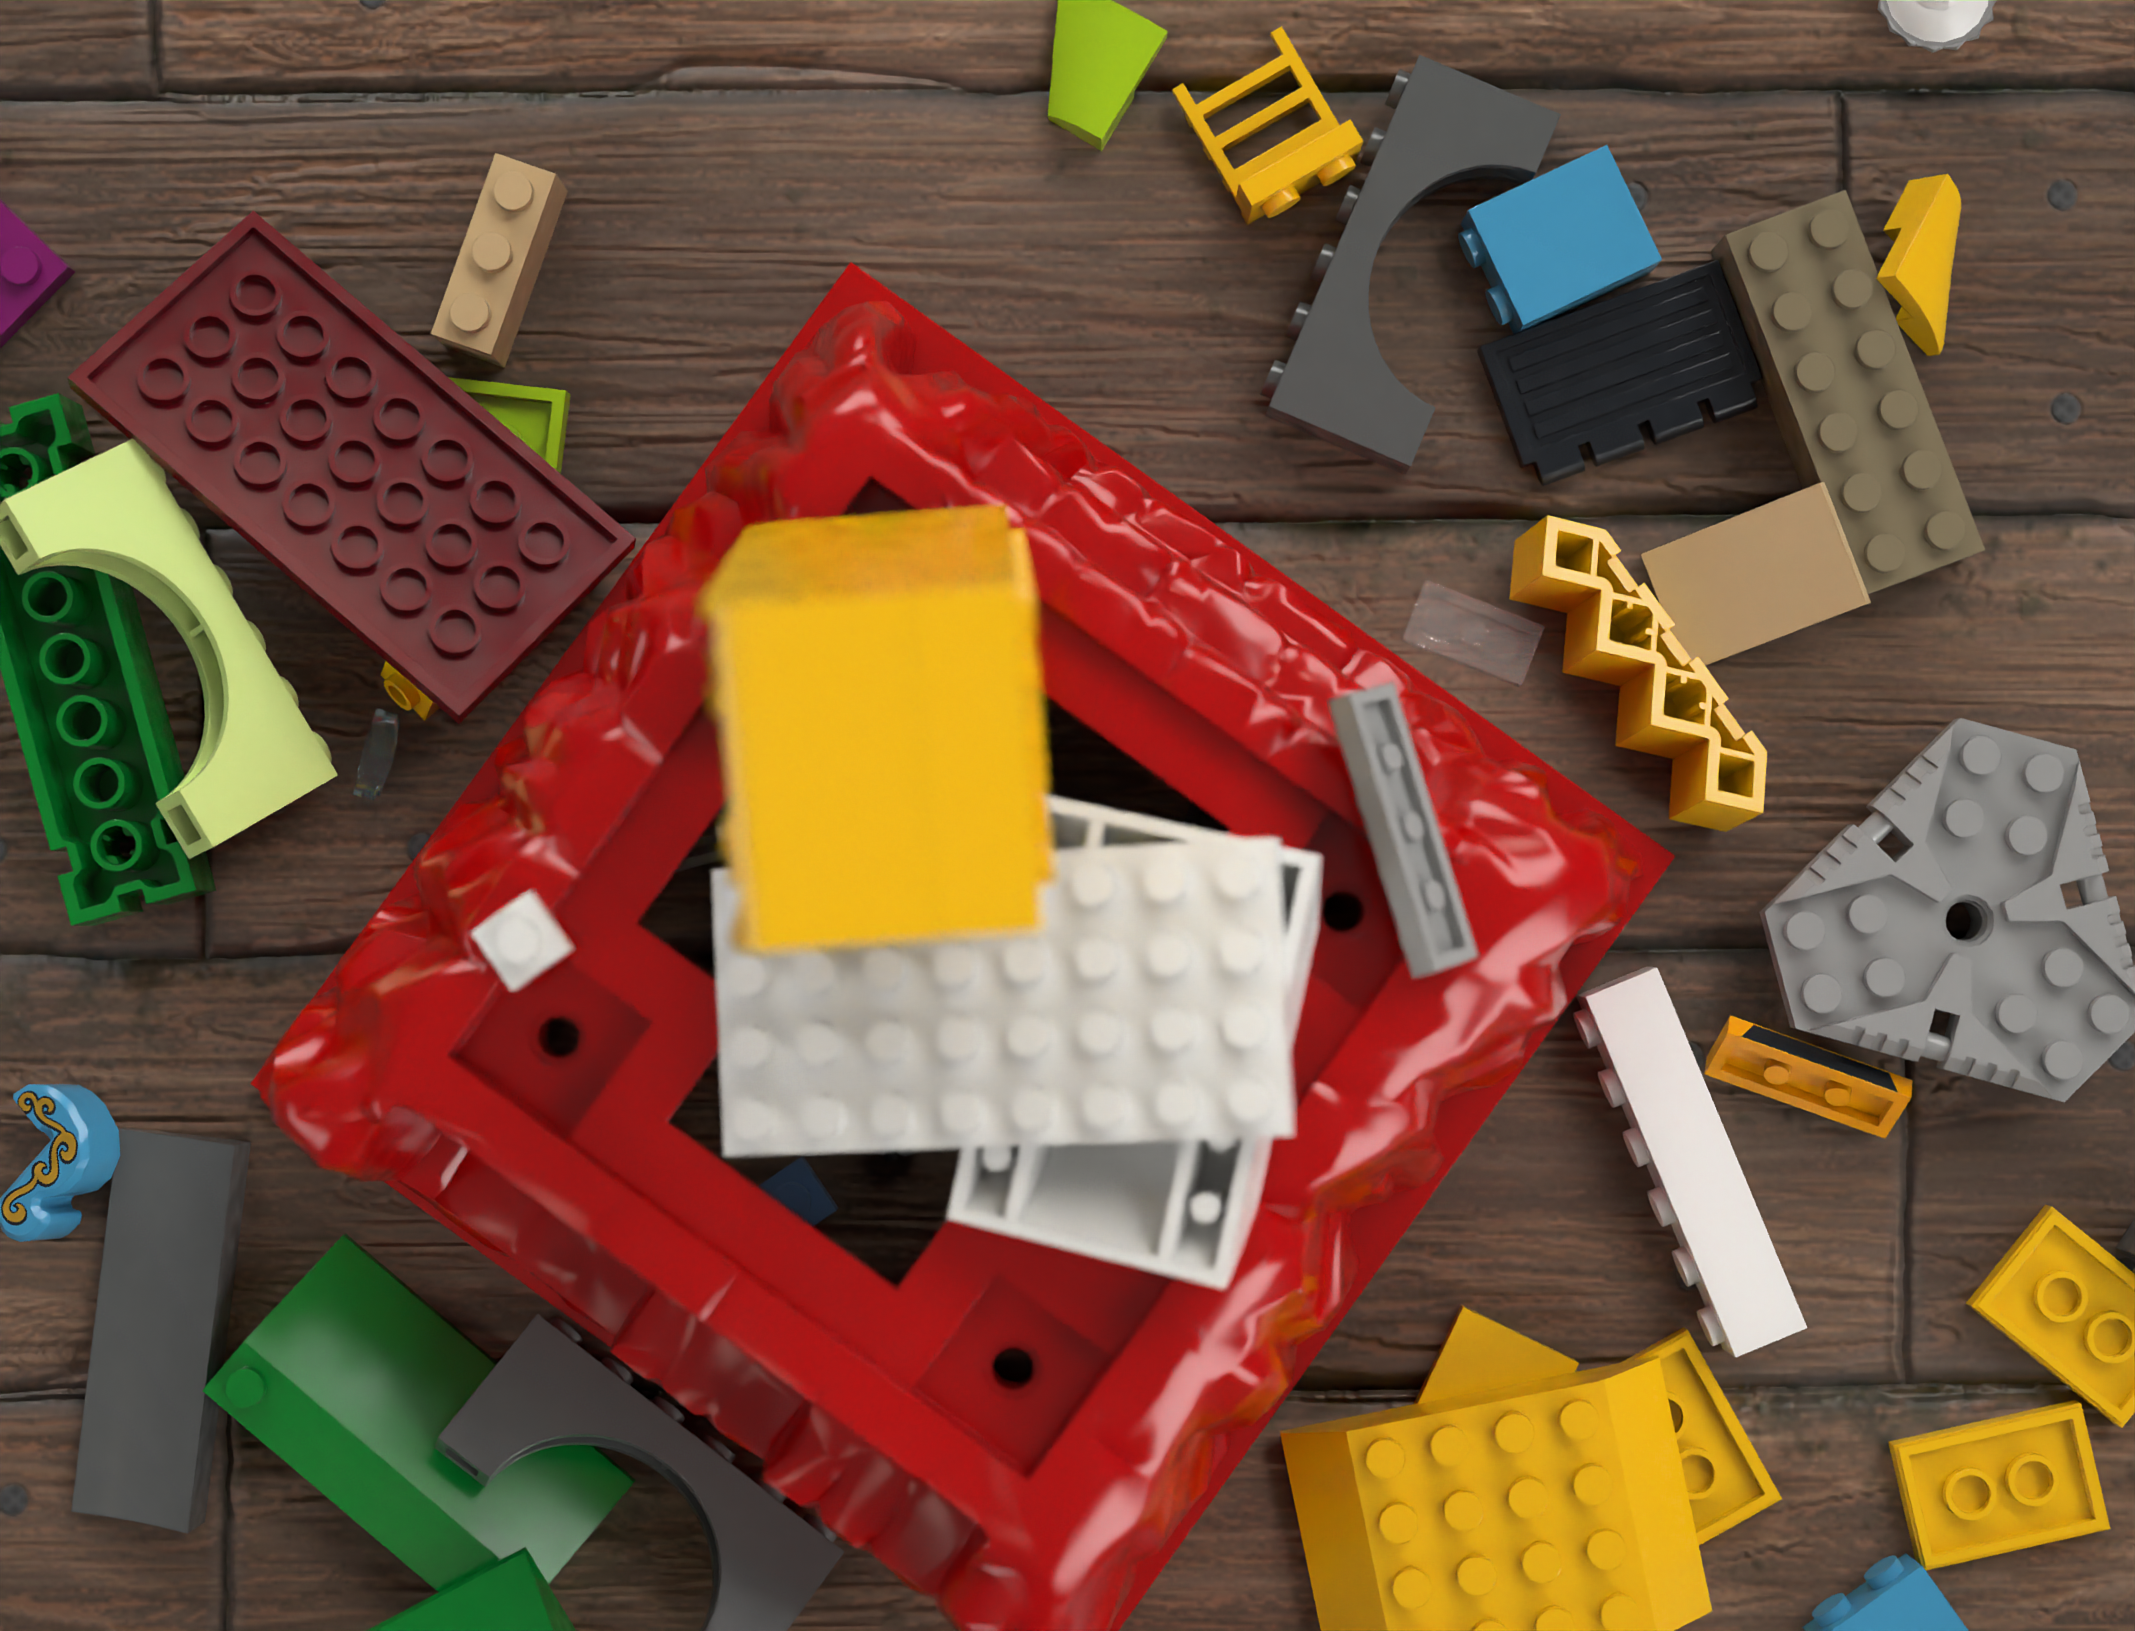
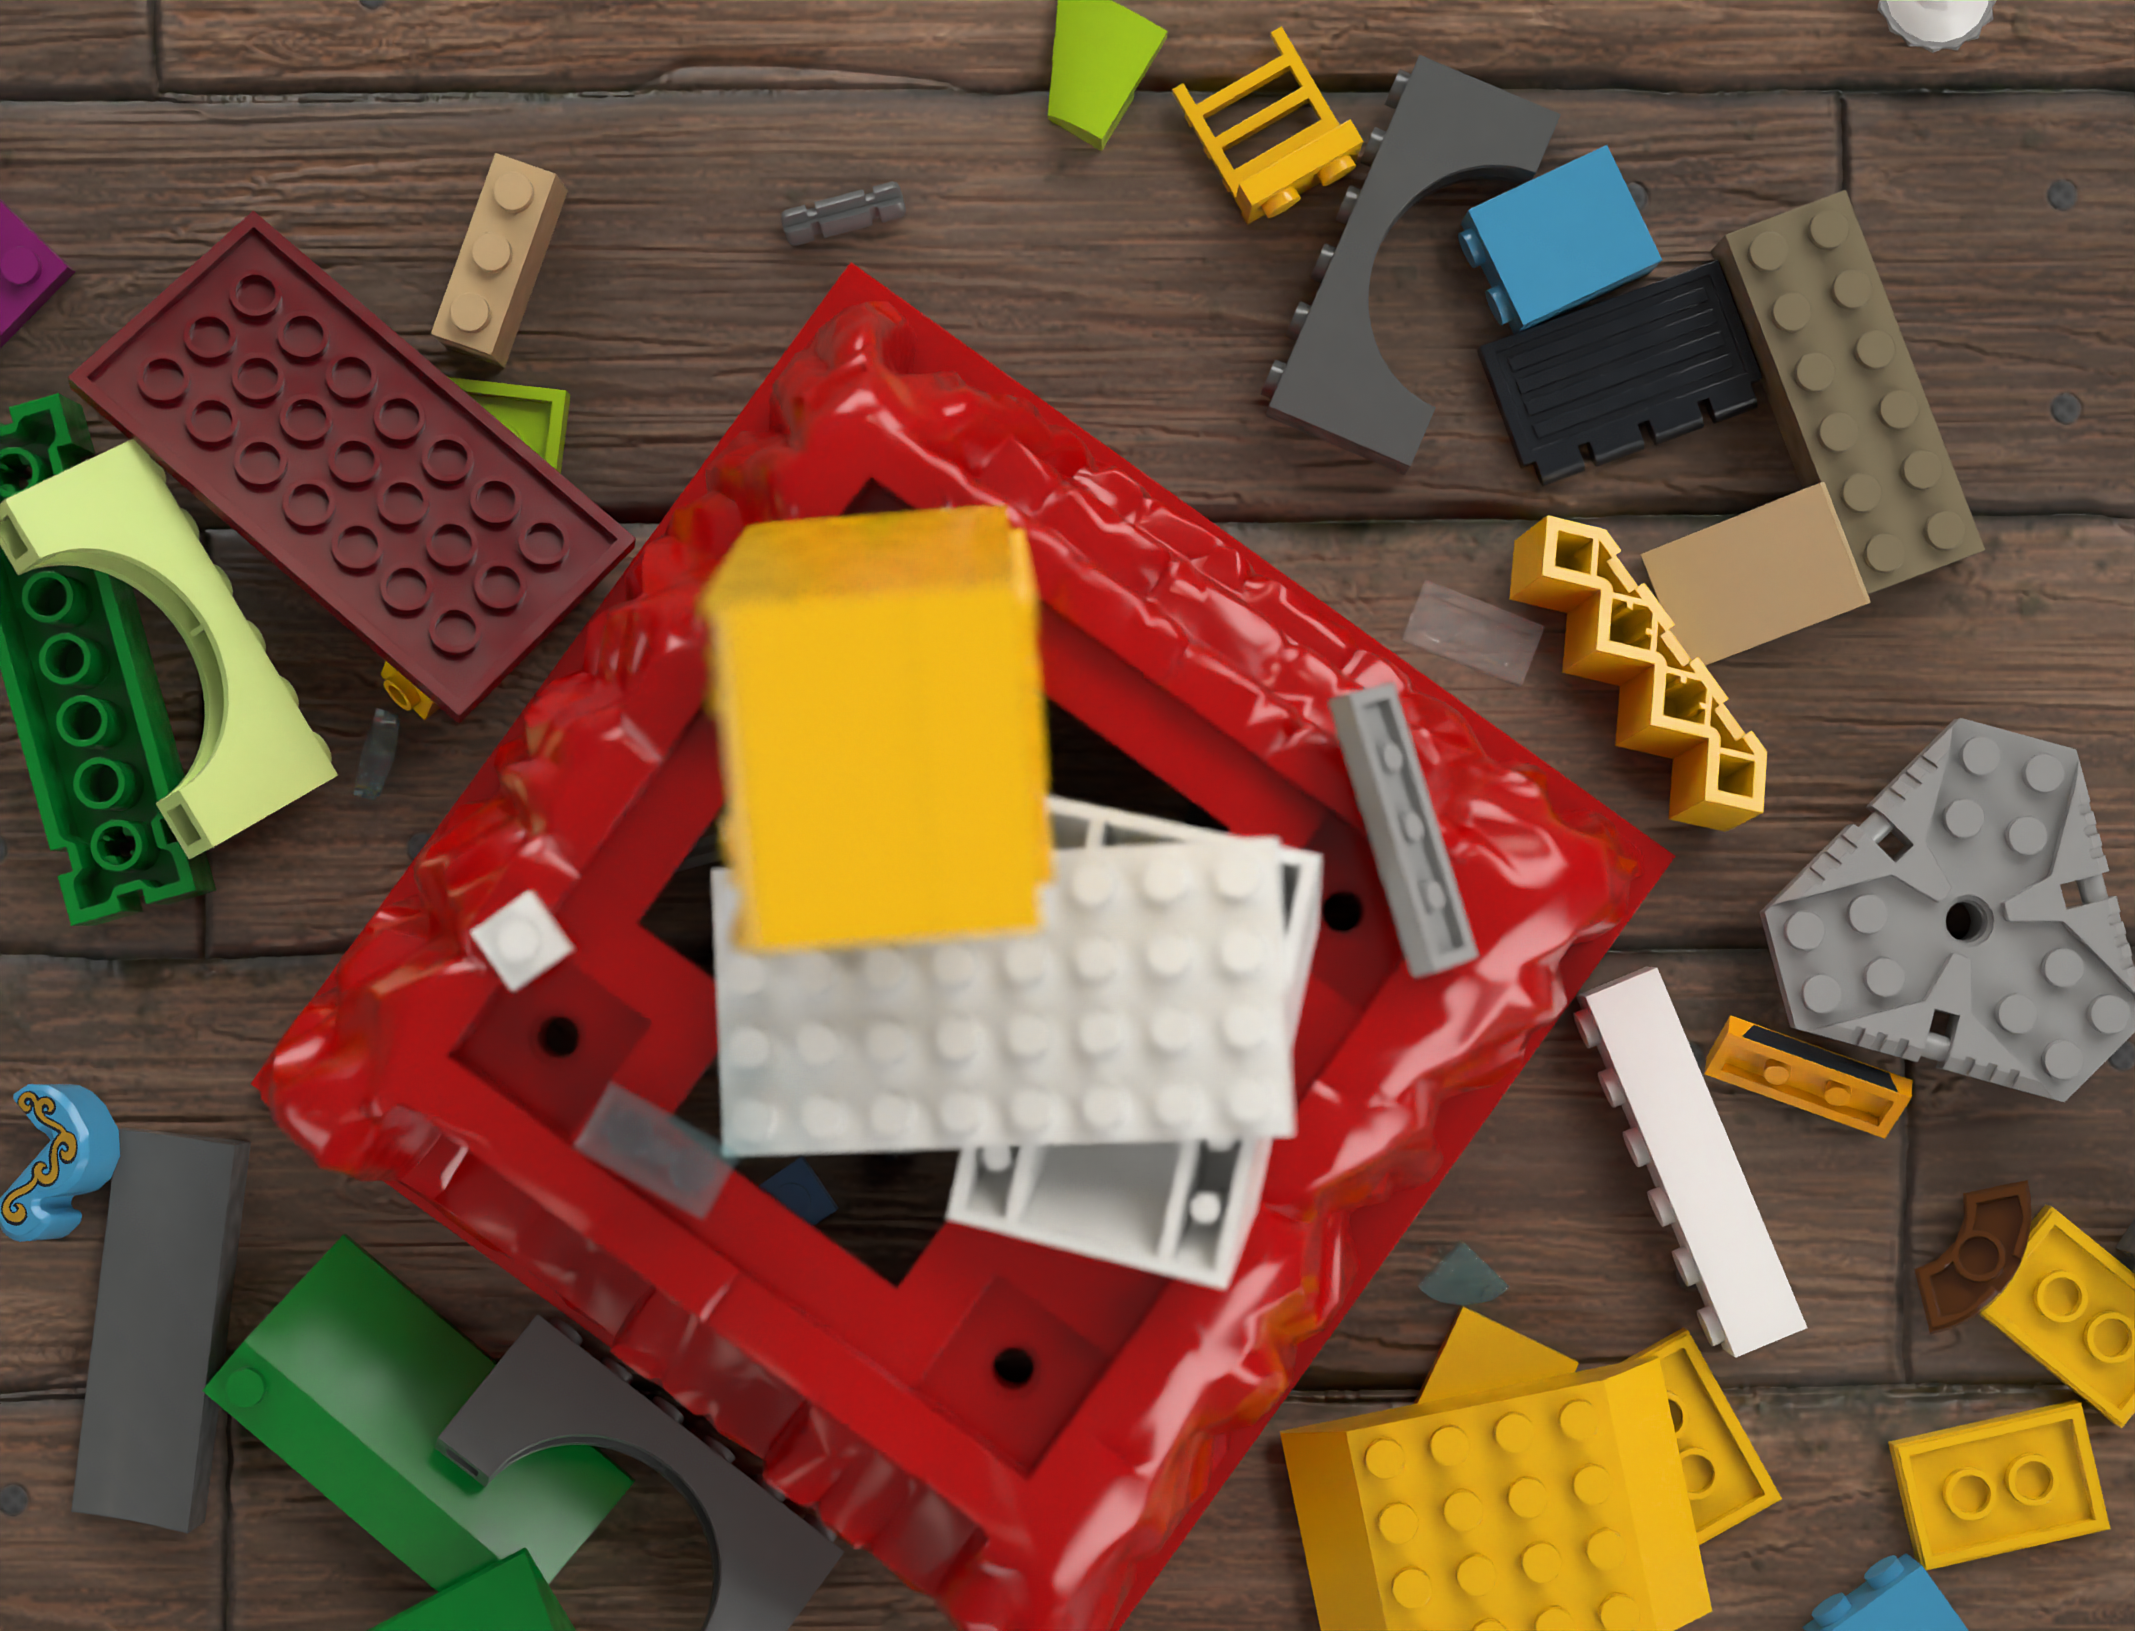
(658, 1150): none -> clear light blue brick
(843, 213): none -> dark grey axle
(1463, 1279): none -> clear light blue tile
(1922, 258): yellow slope -> none
(1981, 1258): none -> reddish brown tile

